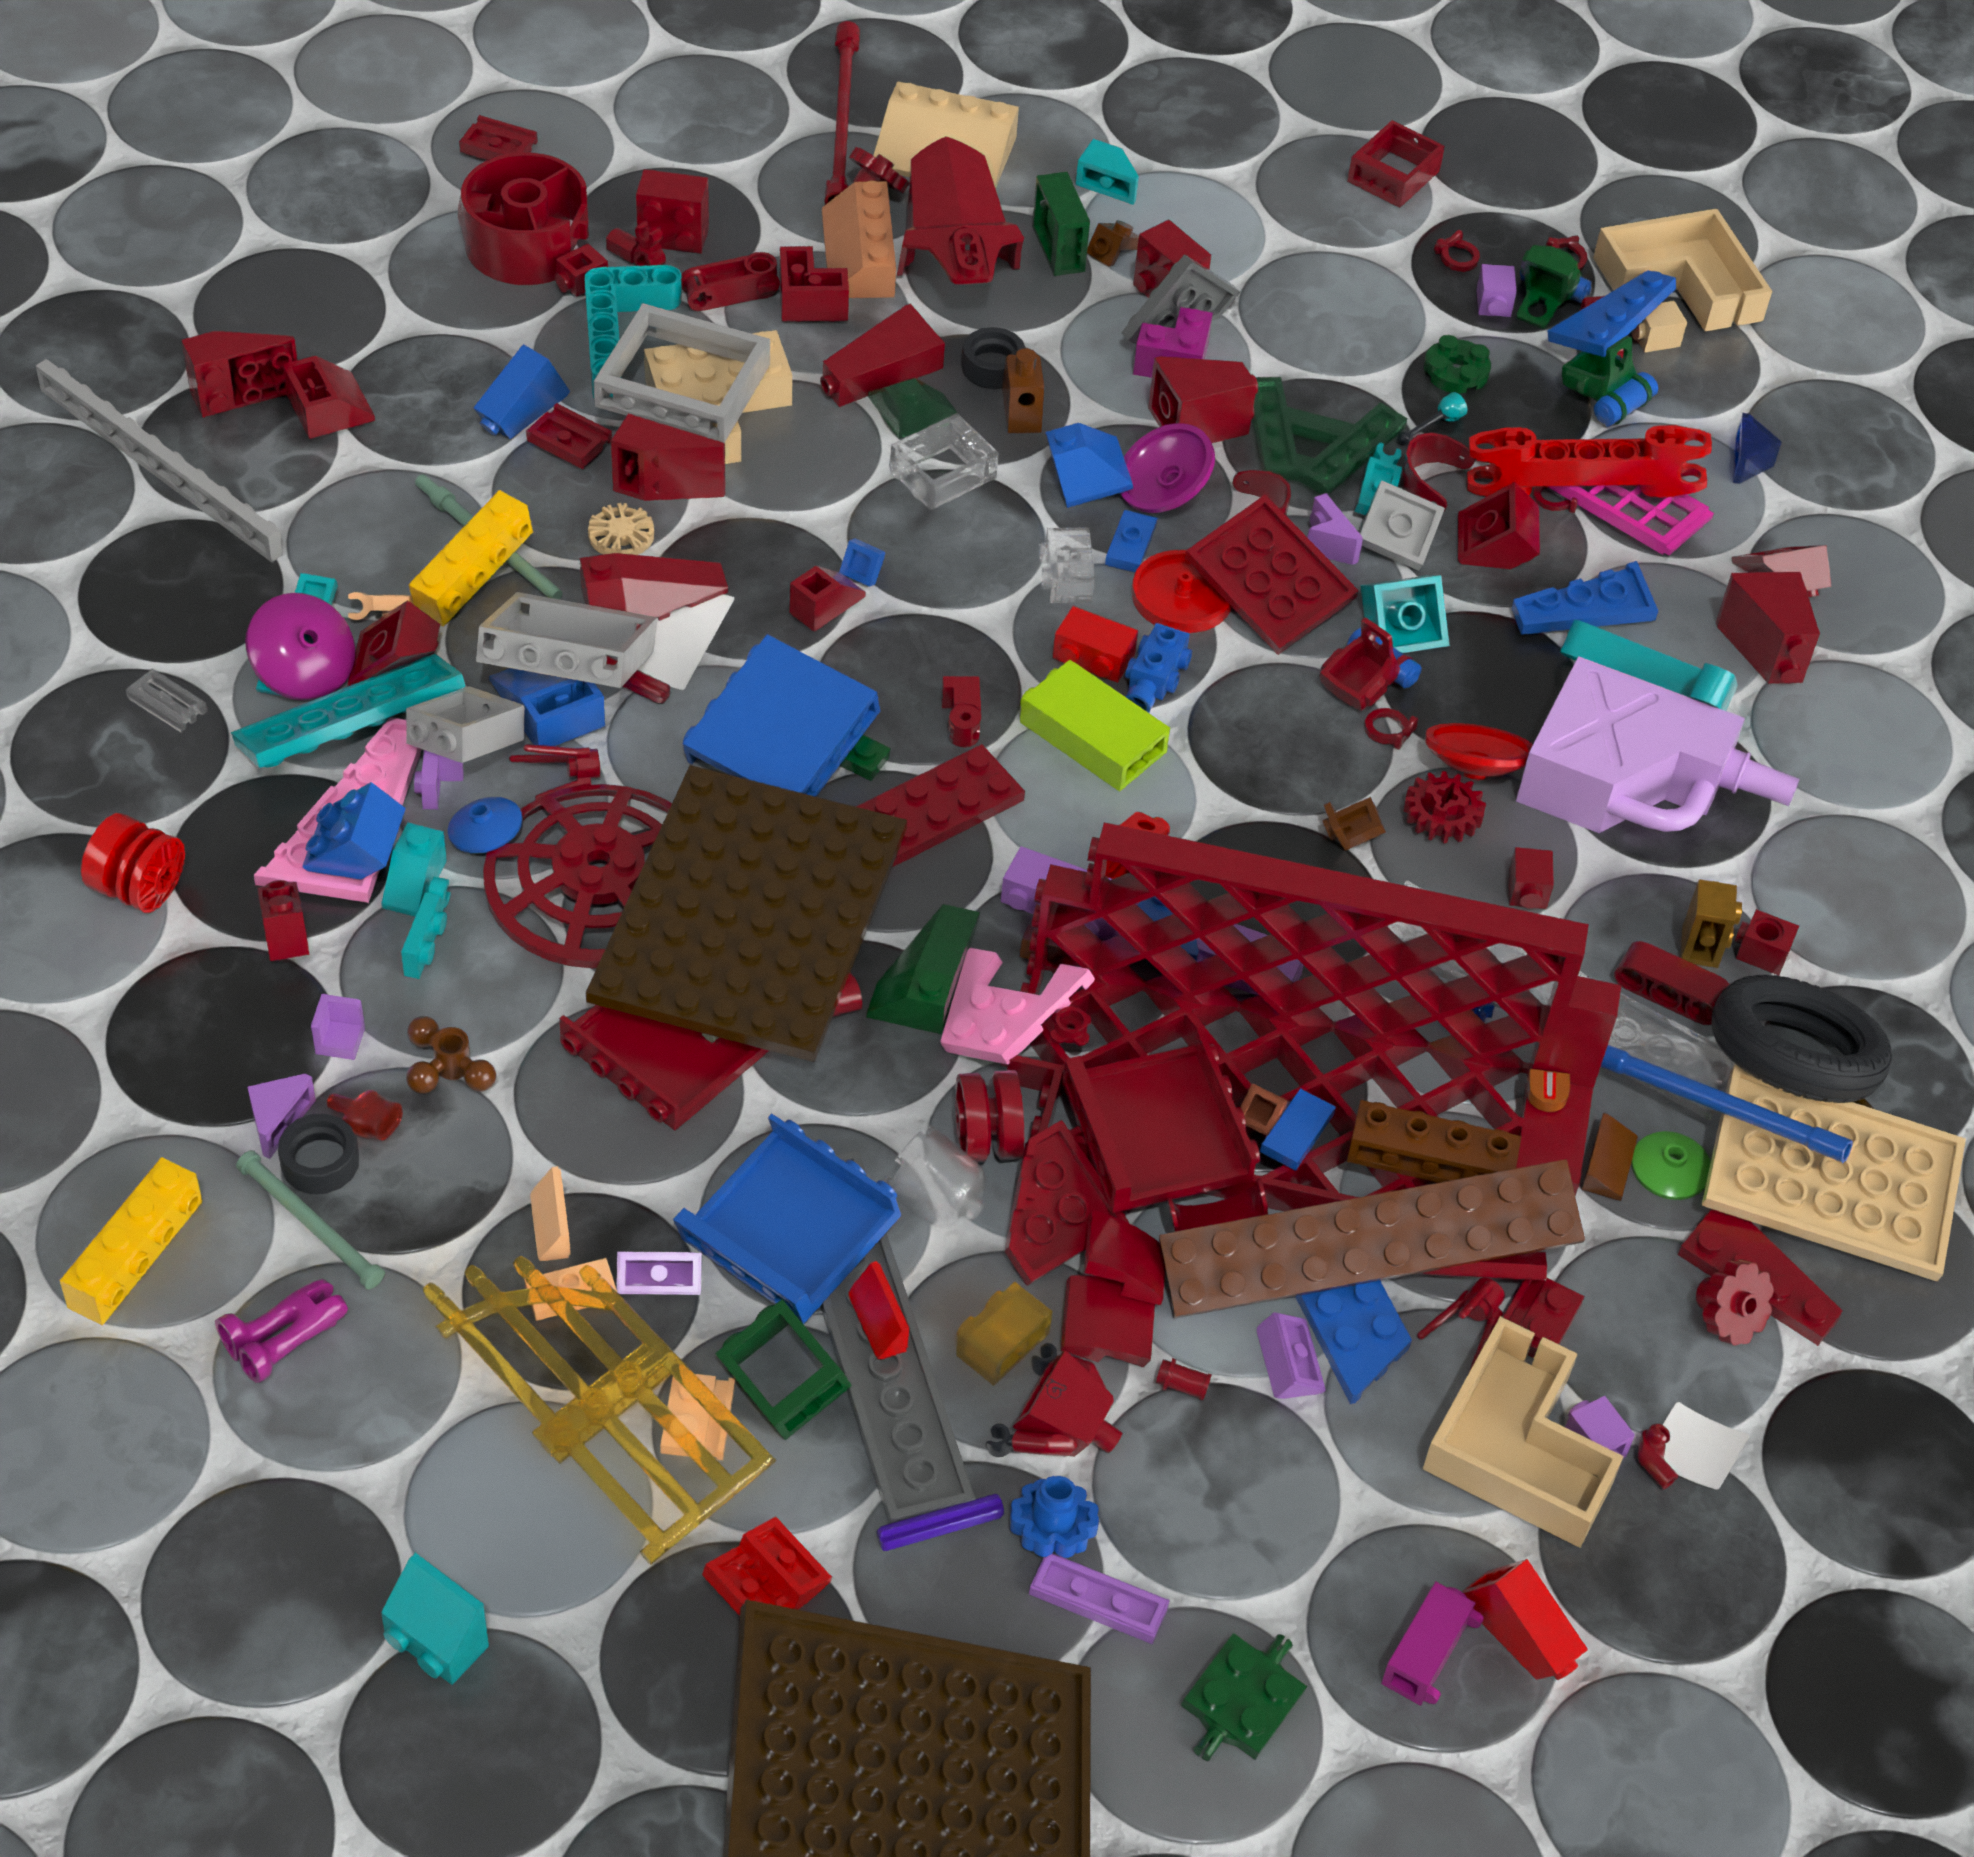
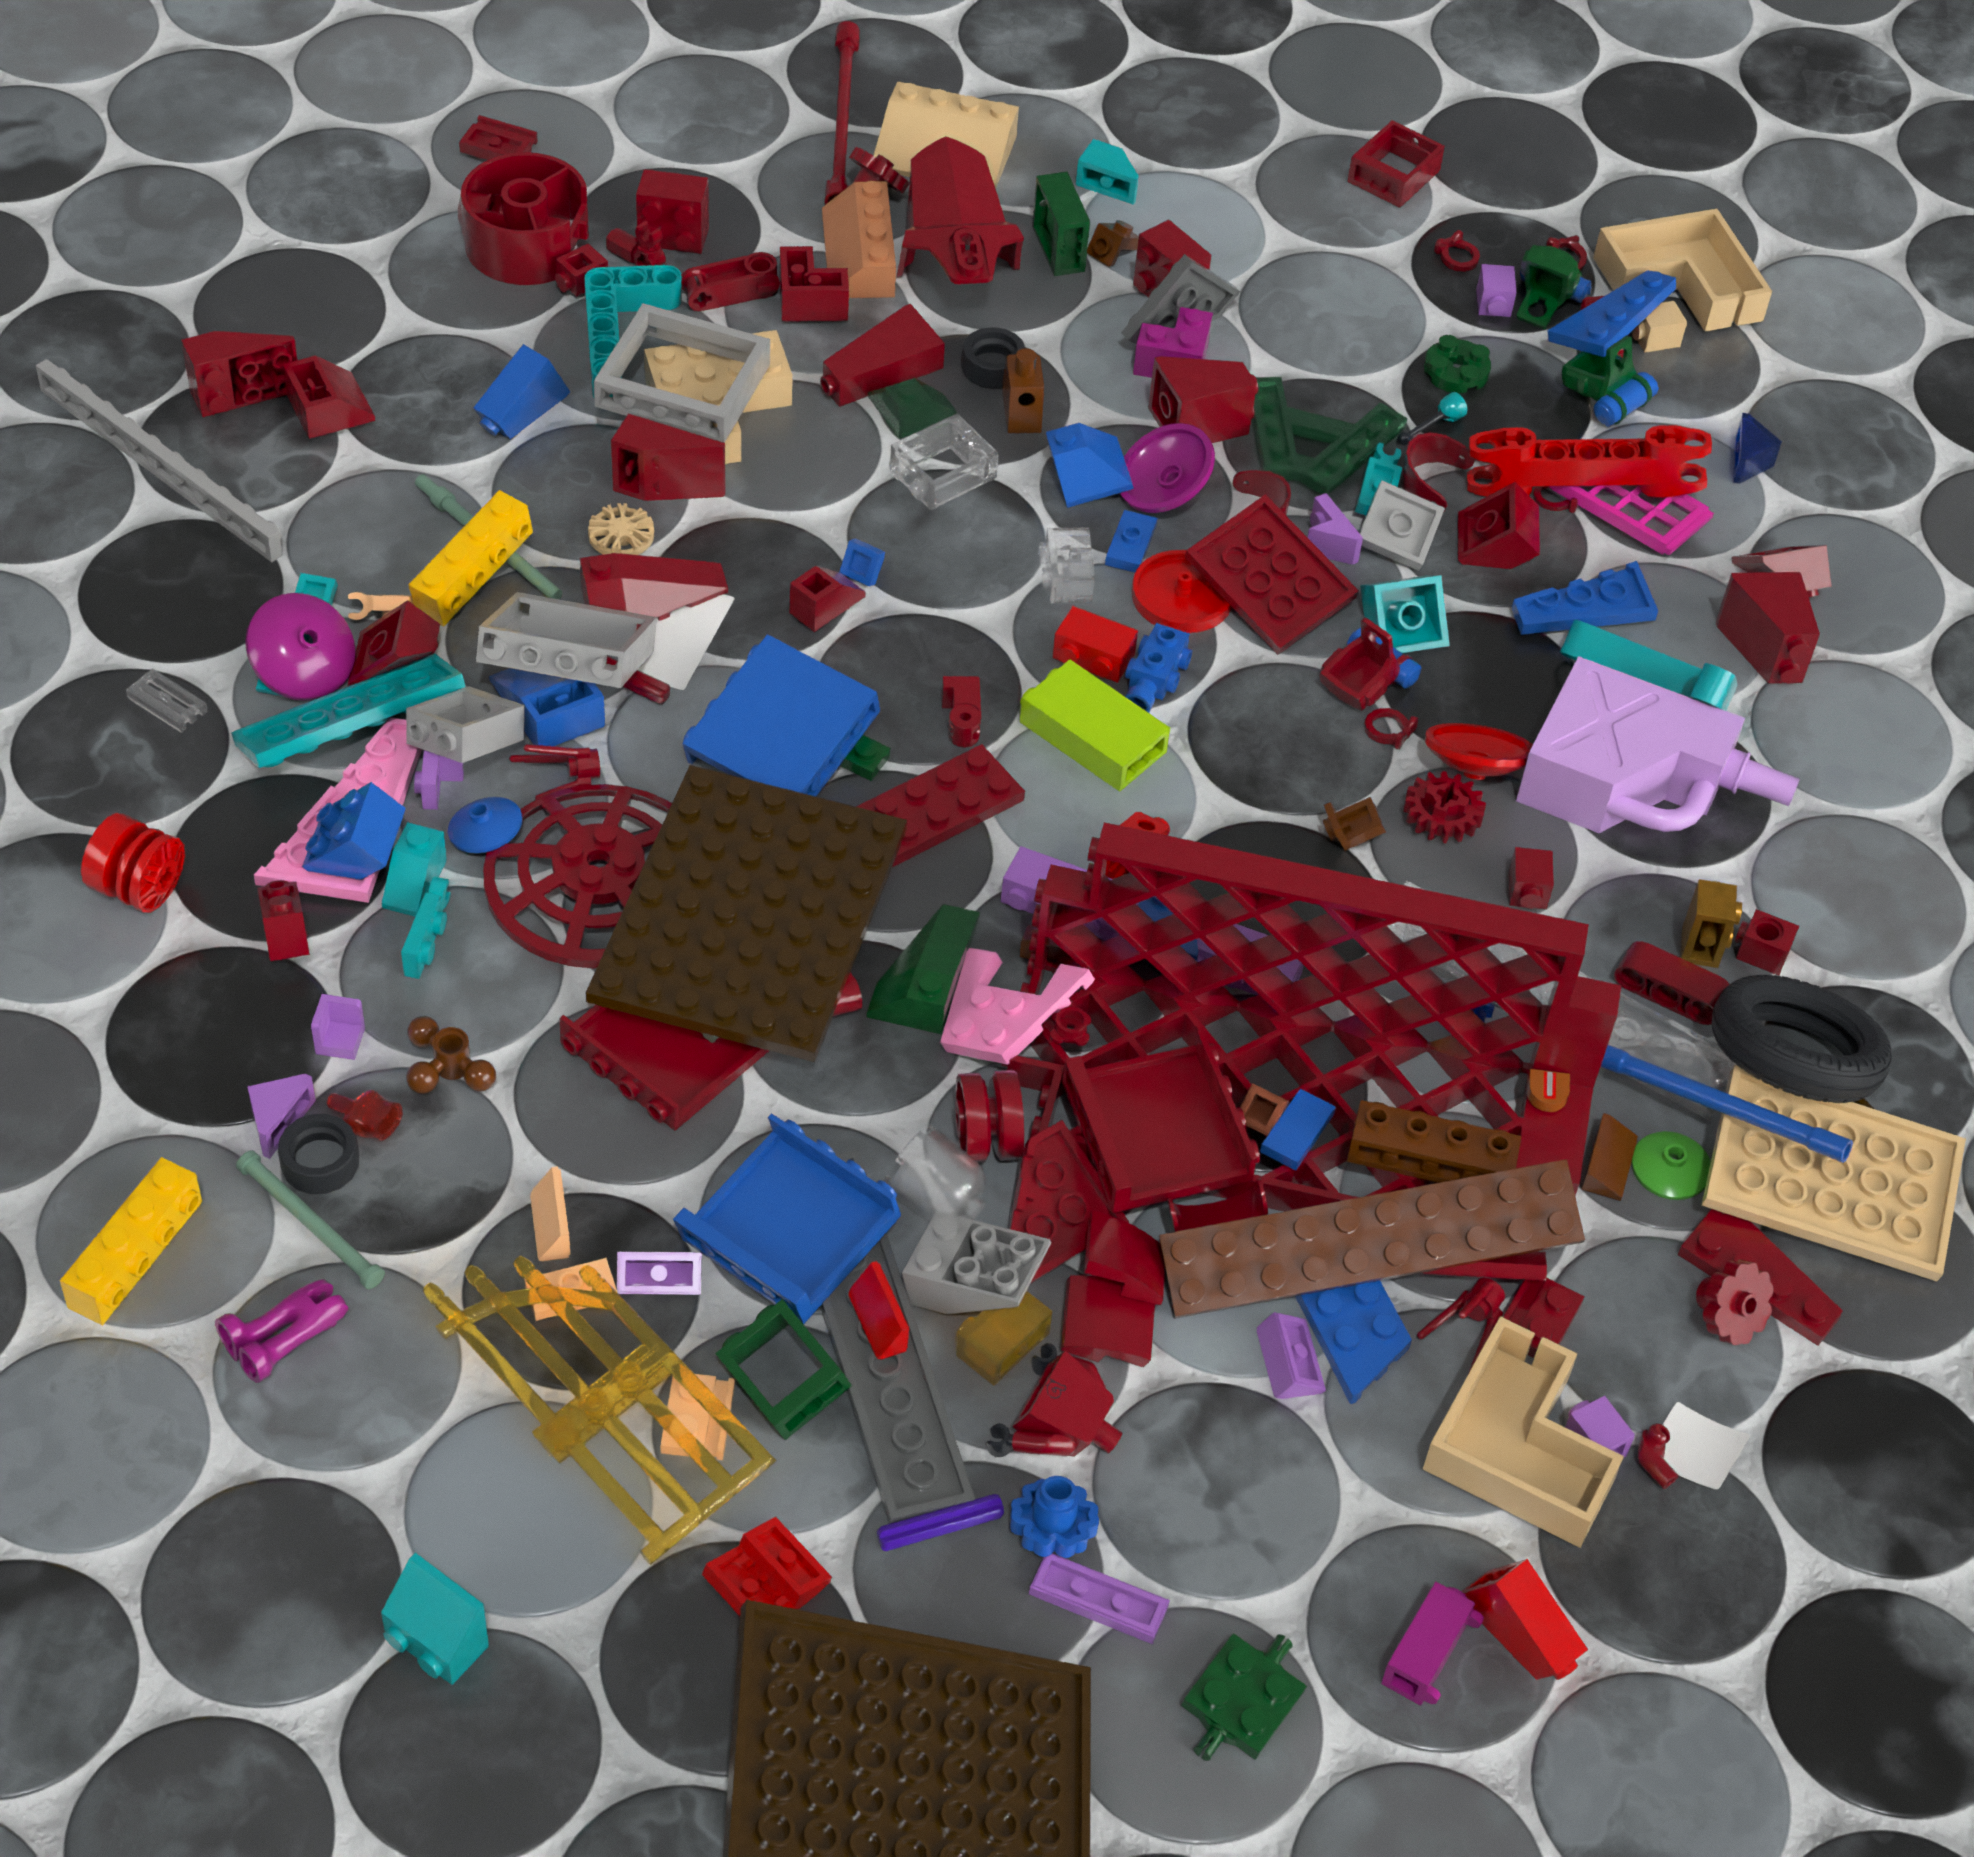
(569, 435): dark red plate -> none
(971, 1266): none -> light grey slope
(1183, 1379): dark red pin -> none

